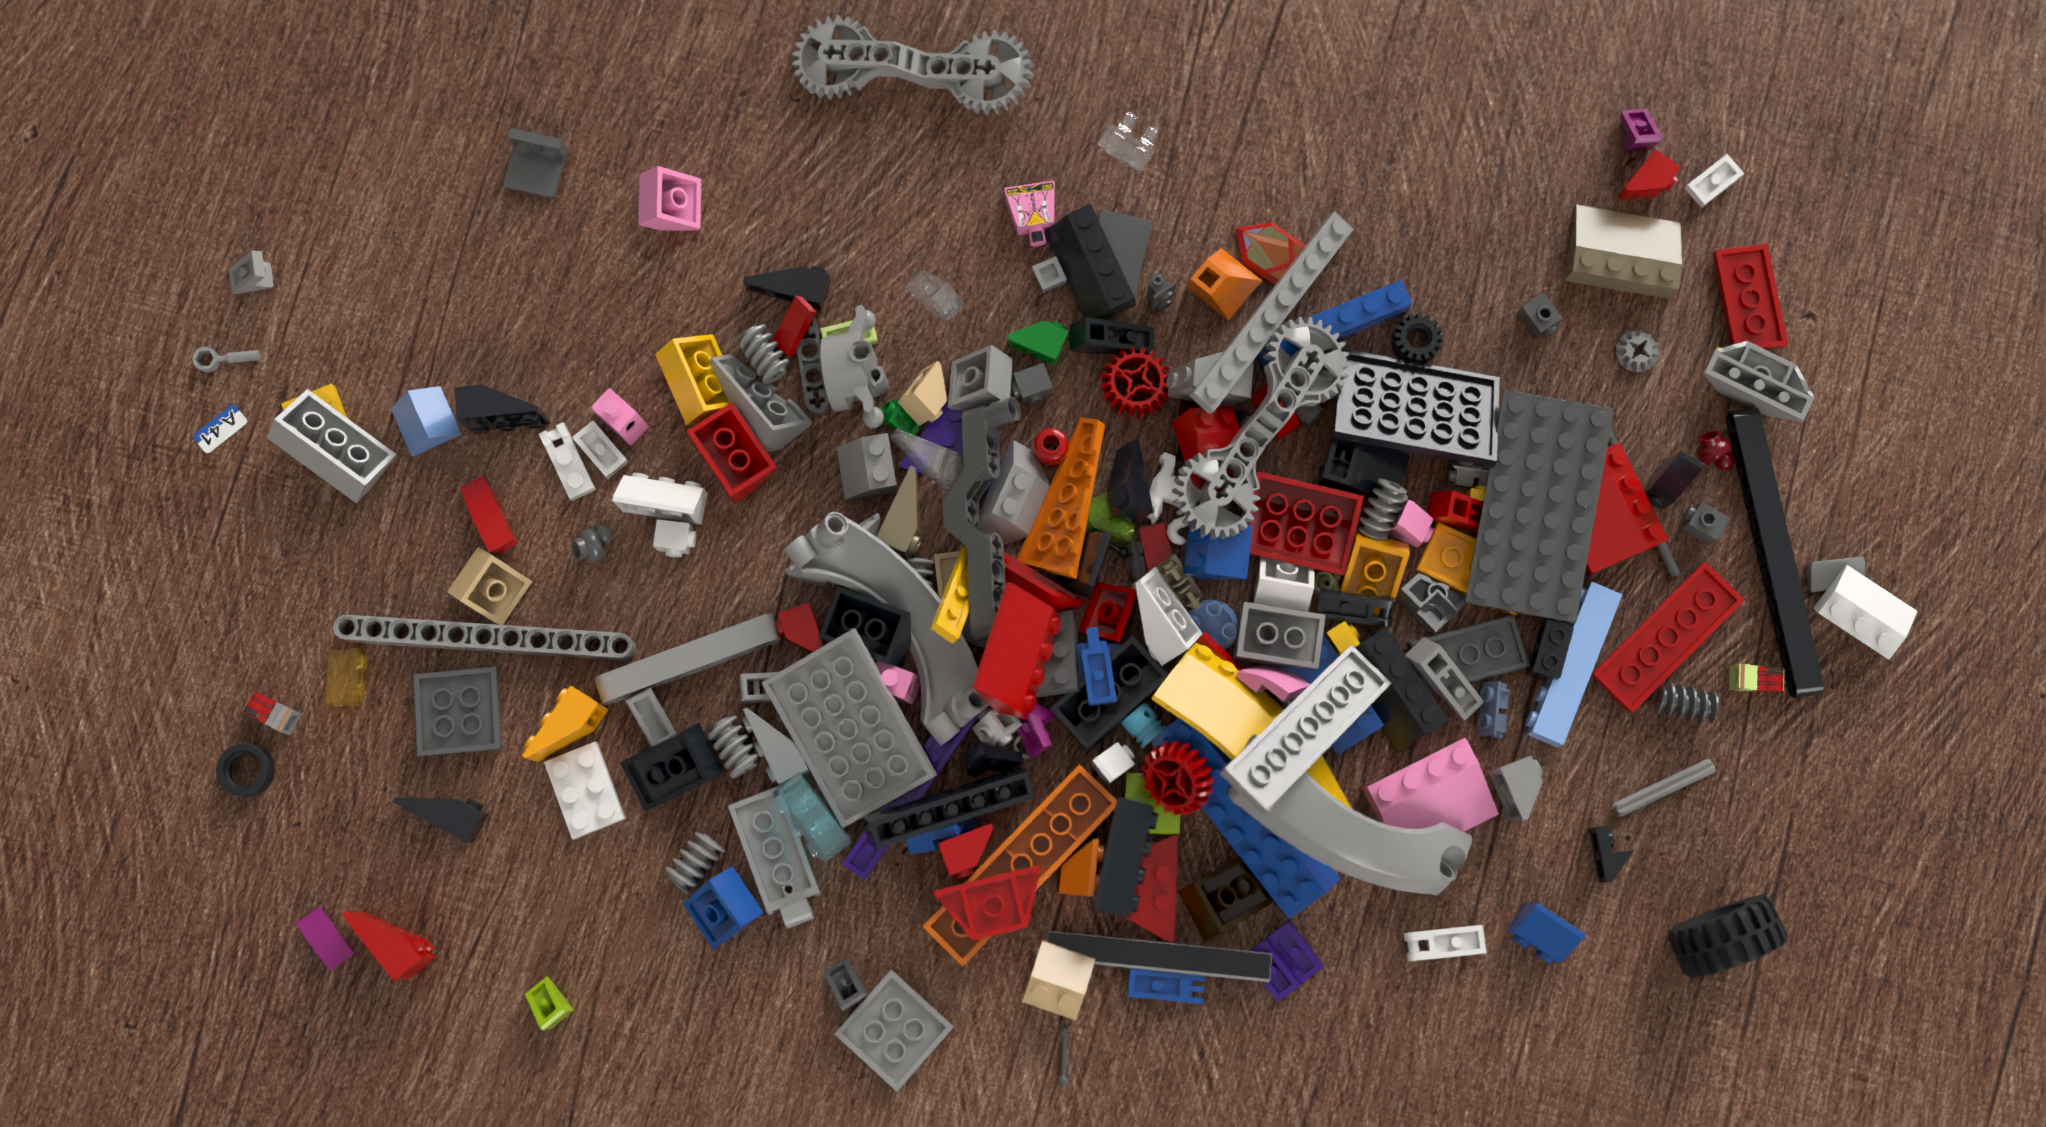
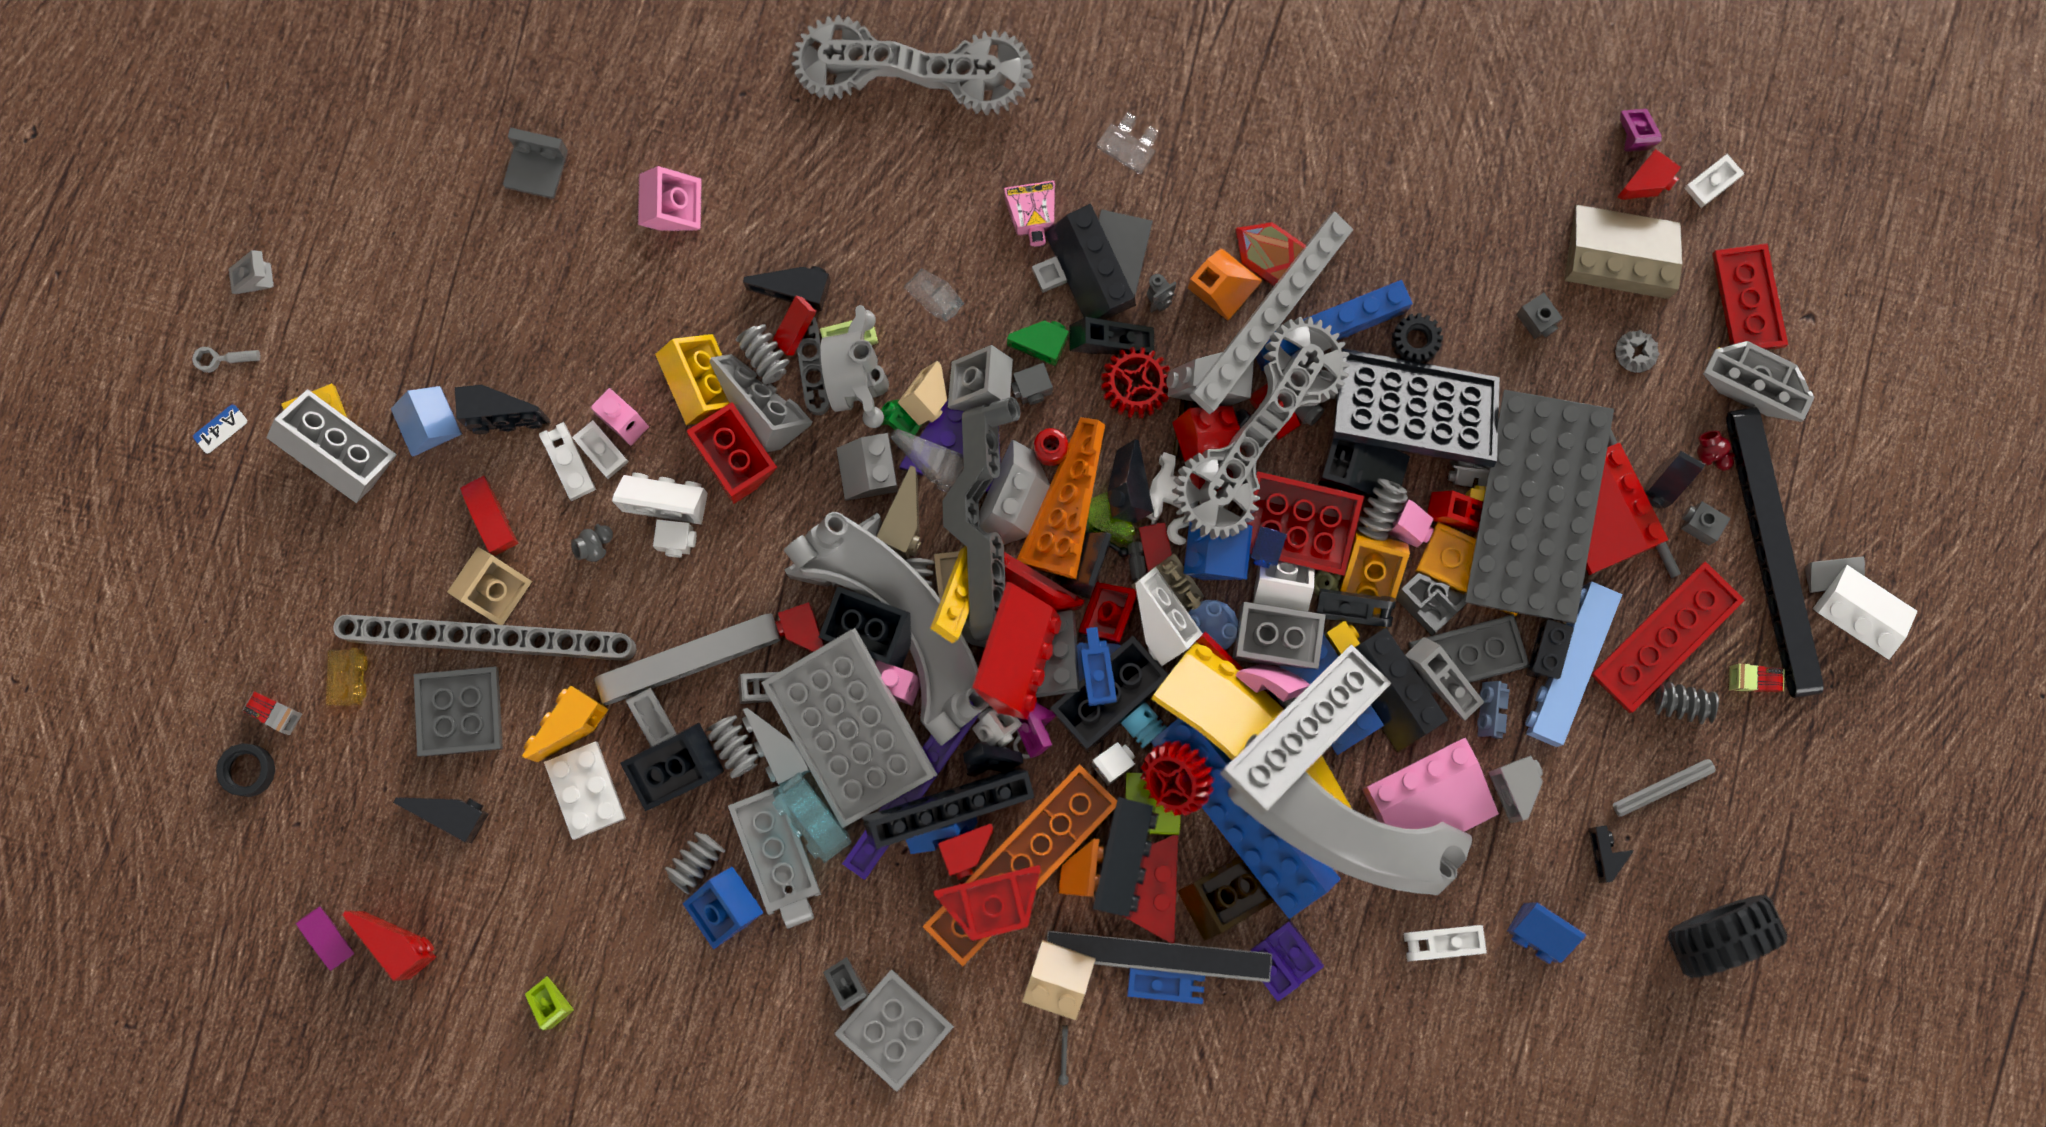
(1267, 547): none -> clear blue brick

